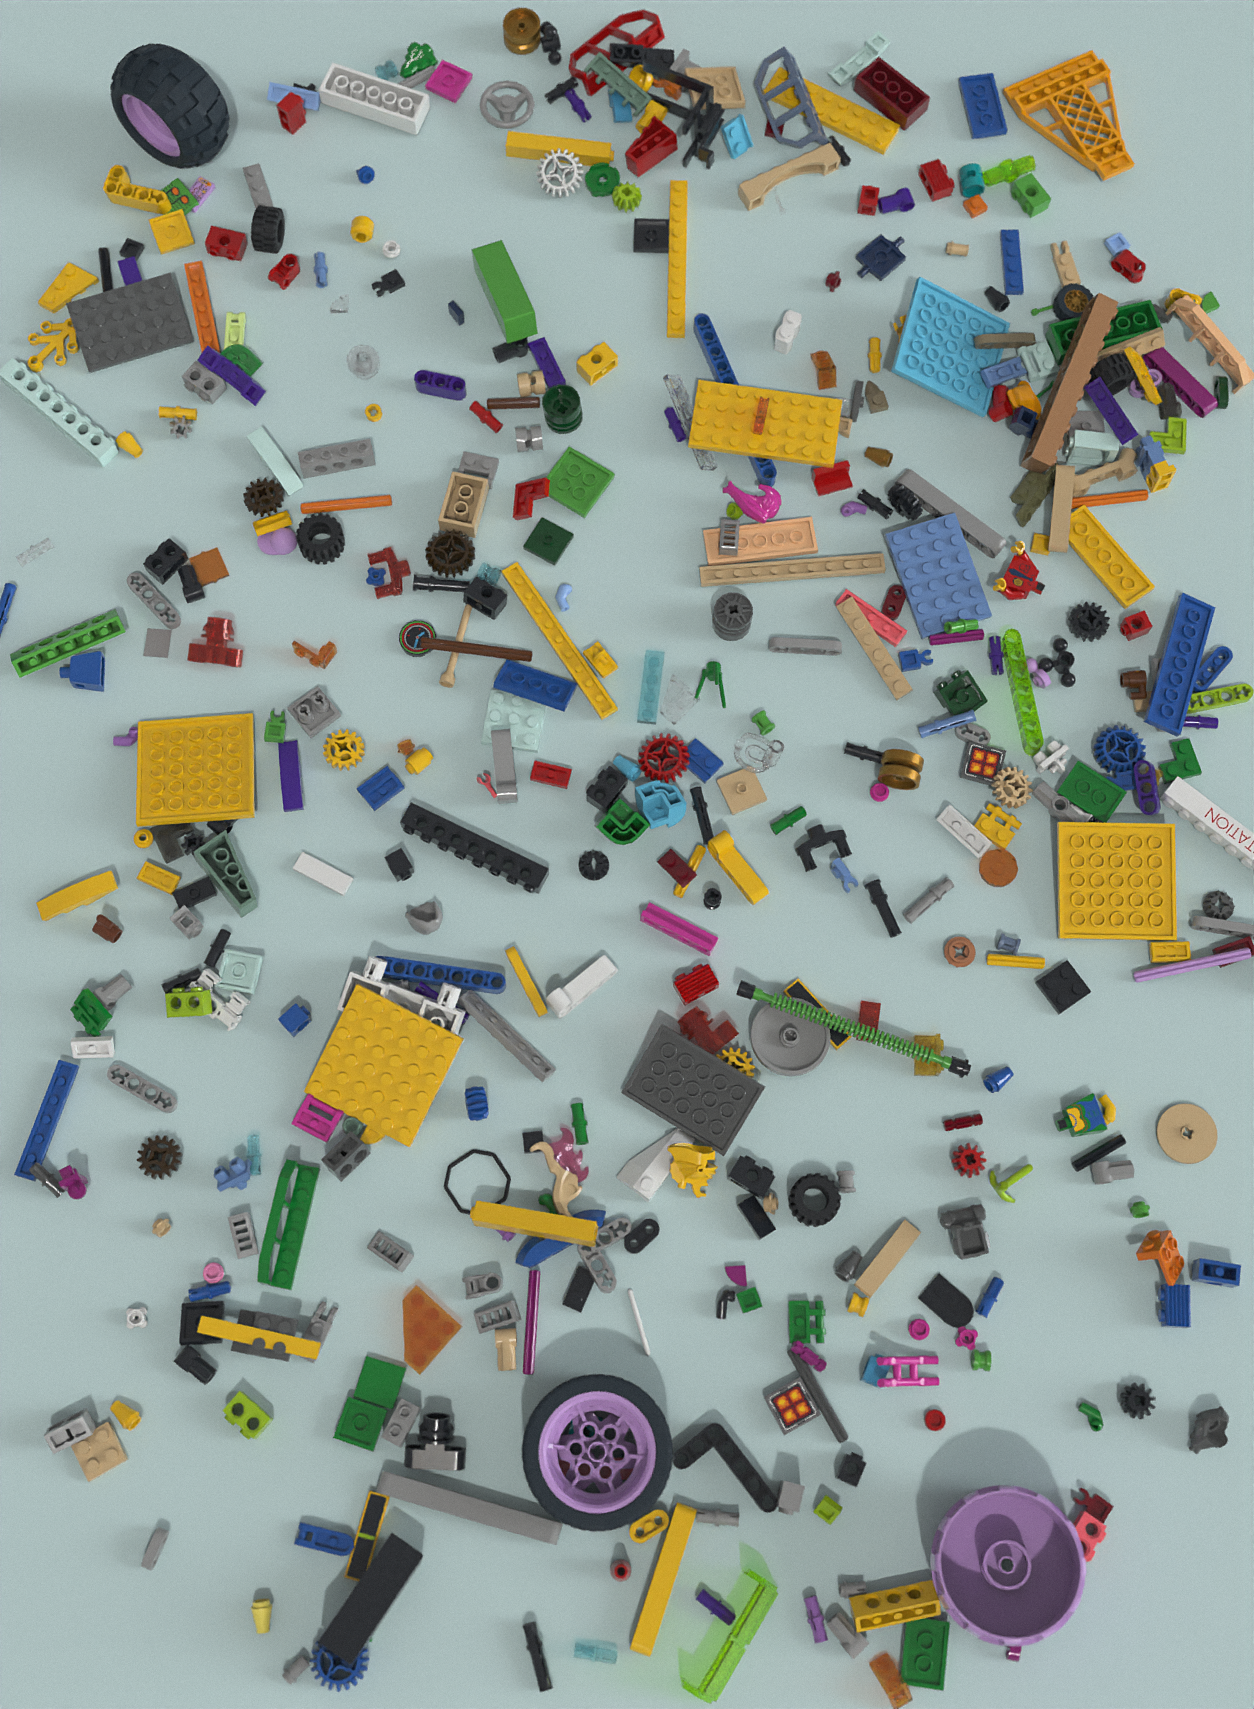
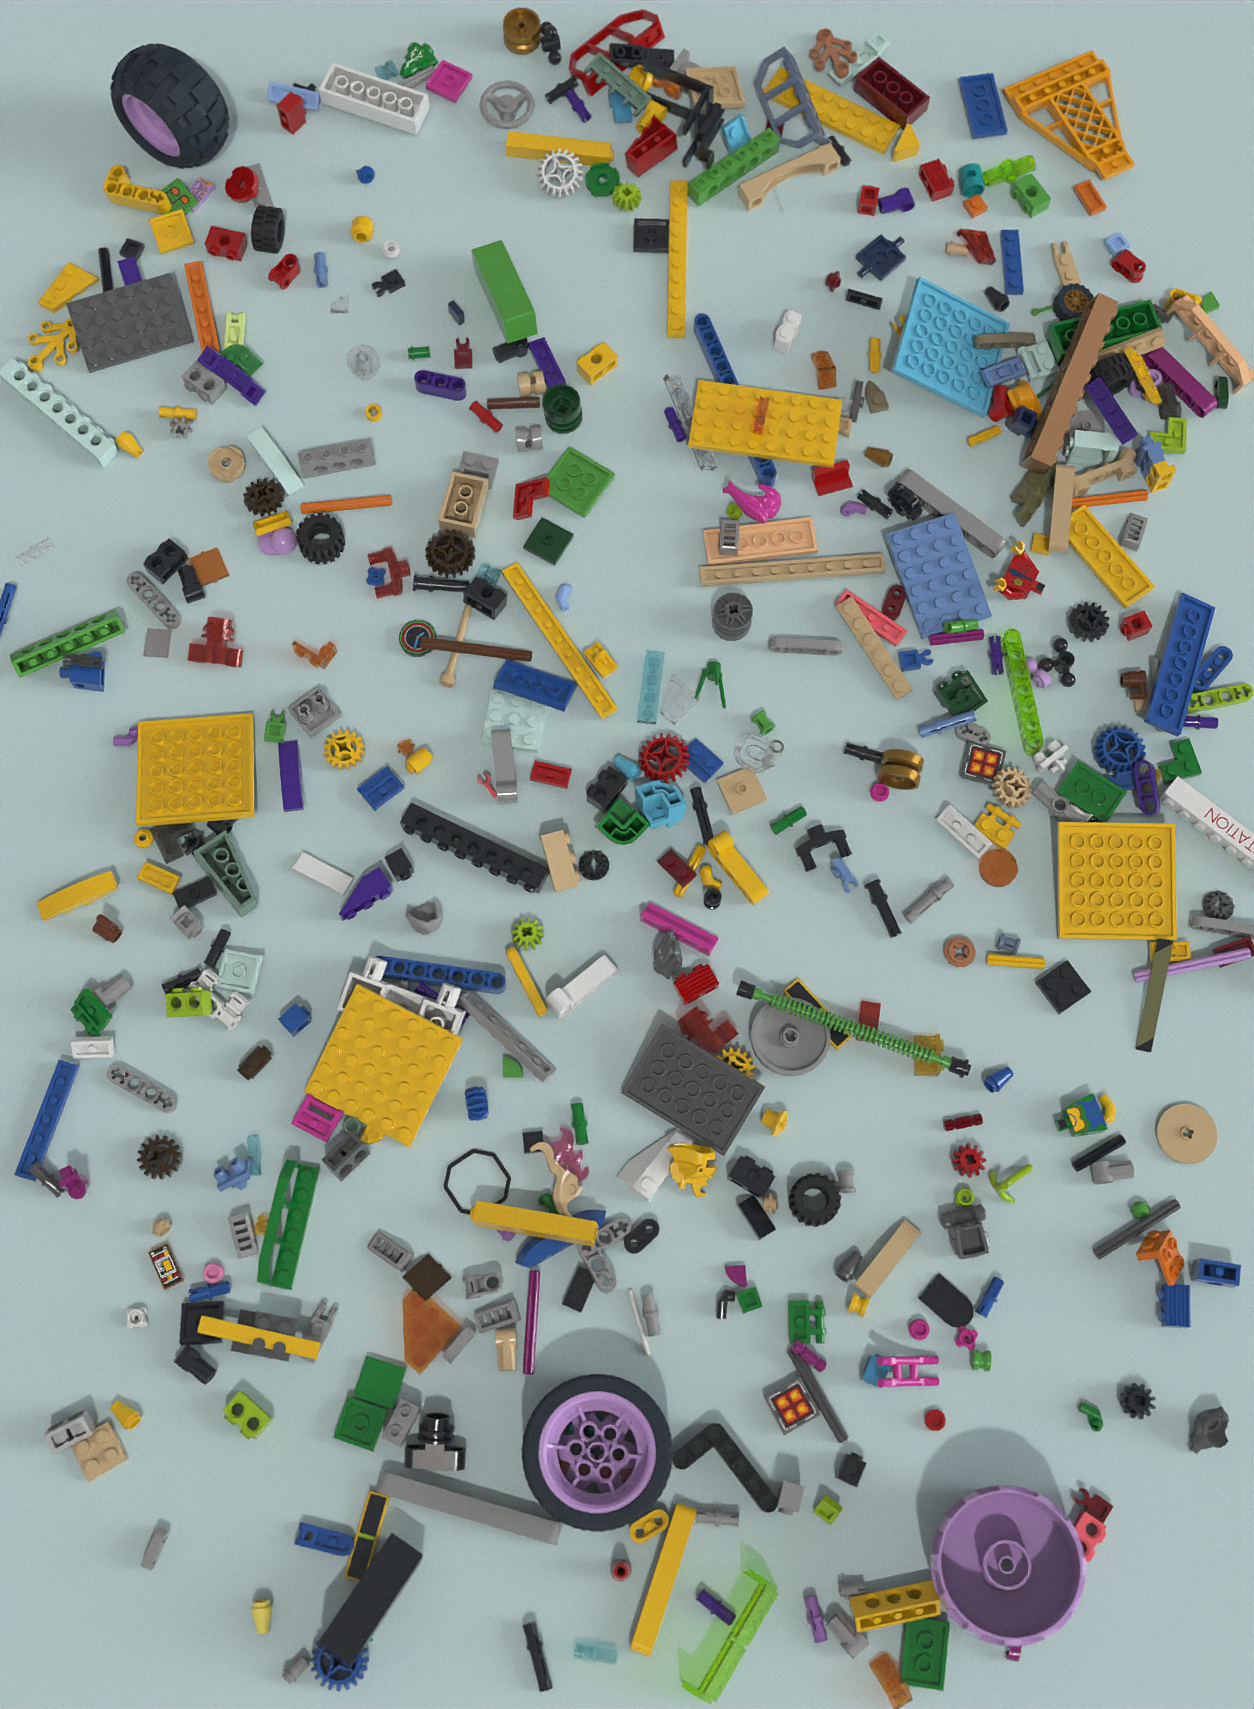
(83, 660): none -> clear smoke pin
(166, 1266): none -> tile
(229, 473): none -> tan plate
(249, 188): none -> red plate
(254, 1062): none -> dark brown head
(261, 1221): none -> clear yellow plate
(369, 890): none -> dark purple slope
(418, 352): none -> green pin
(426, 1277): none -> dark brown piece
(459, 1344): none -> light grey beam
(463, 355): none -> dark red plate
(511, 1069): none -> bright green tile
(528, 940): none -> lime gear
(559, 860): none -> tan wedge
(650, 1314): none -> light grey pin
(668, 955): none -> dark grey hair
(707, 878): none -> yellow arm
(733, 167): none -> bright green brick
(775, 1121): none -> yellow piece
(826, 38): none -> nougat plant
(864, 299): none -> black slope
(907, 146): none -> yellow slope
(969, 1197): none -> lime plate
(978, 245): none -> clear red wing
(984, 436): none -> yellow axle
(1090, 197): none -> orange plate
(1131, 543): none -> light grey slope
(1136, 1229): none -> dark grey axle
(1154, 995): none -> olive sticker

